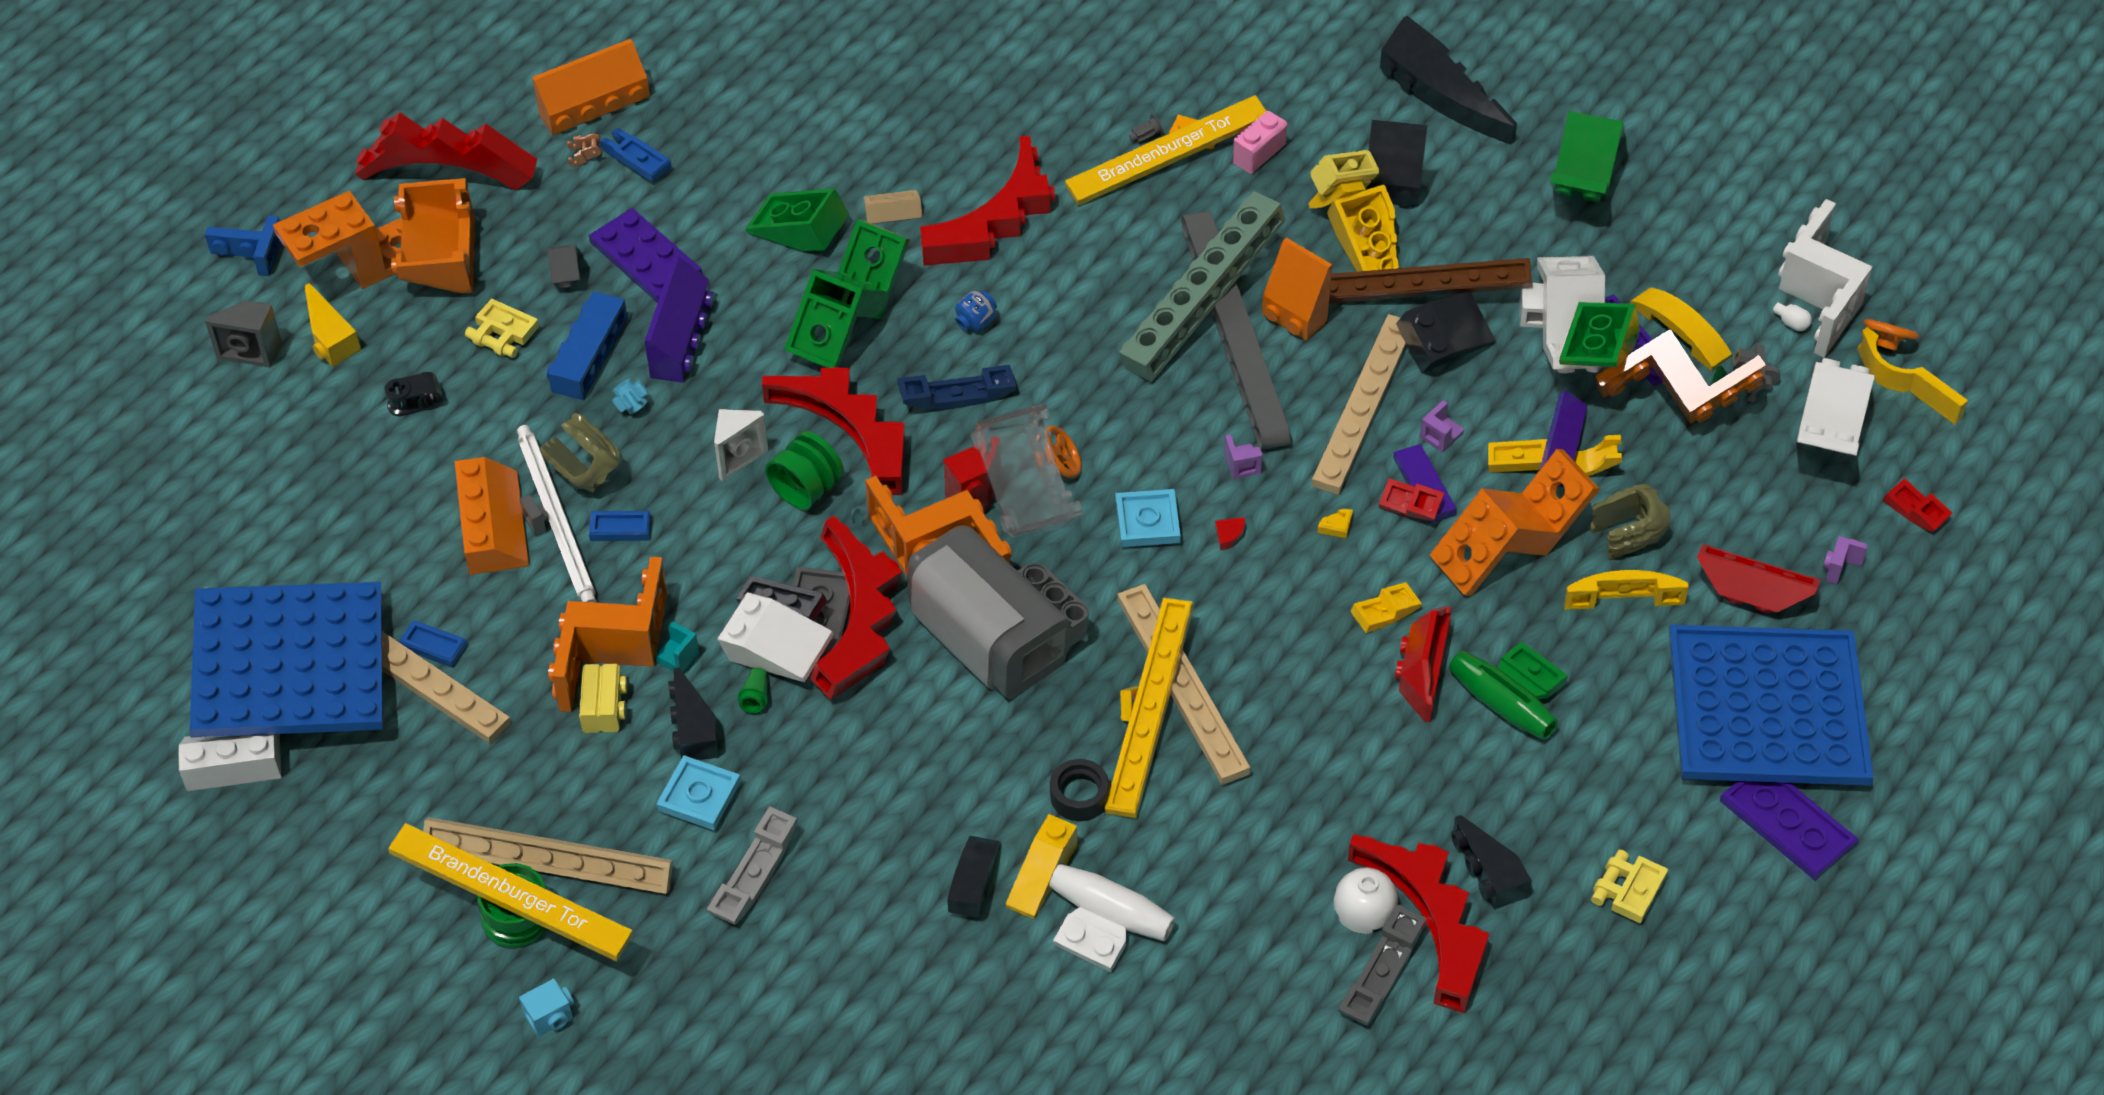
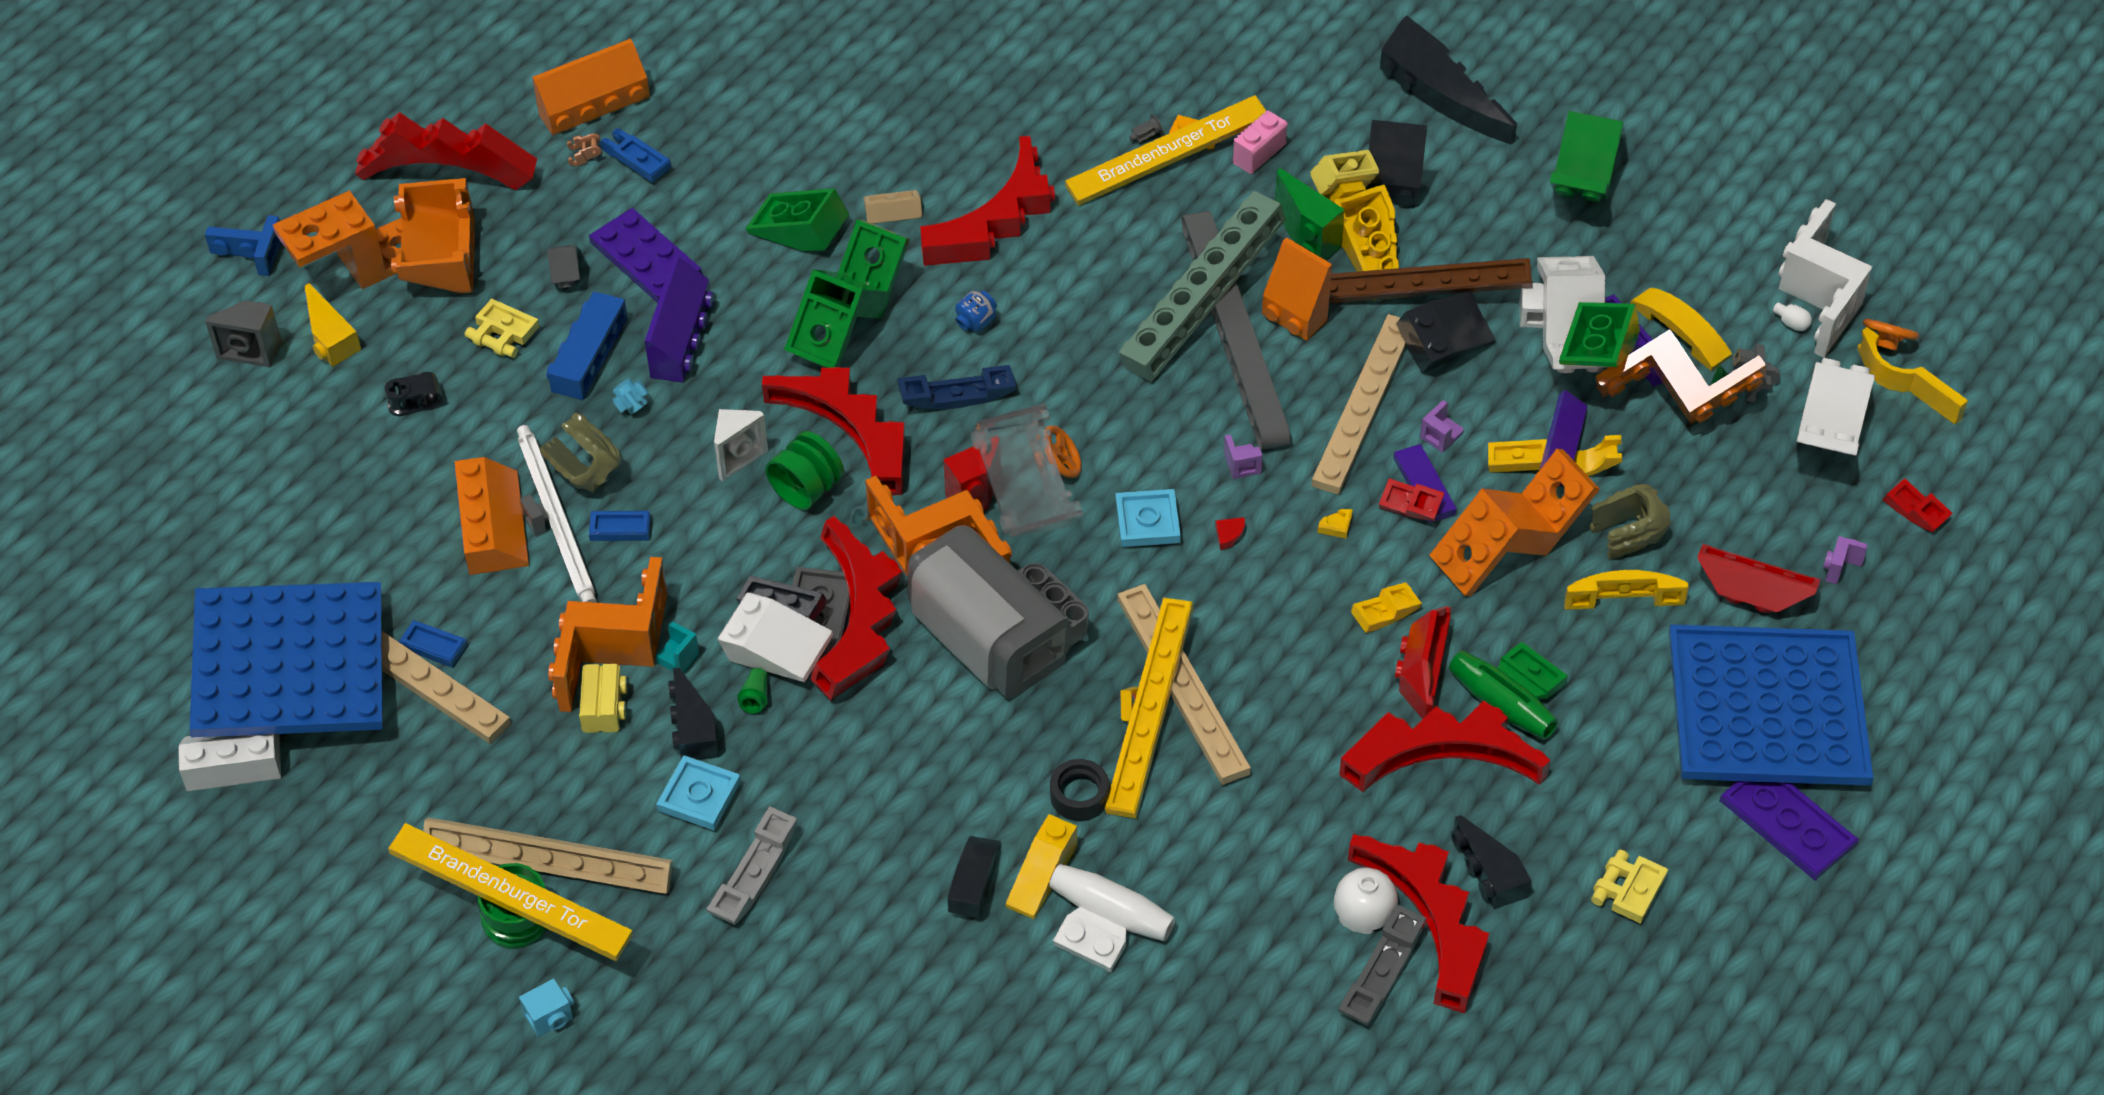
(1309, 216): none -> green slope
(1439, 735): none -> red arch

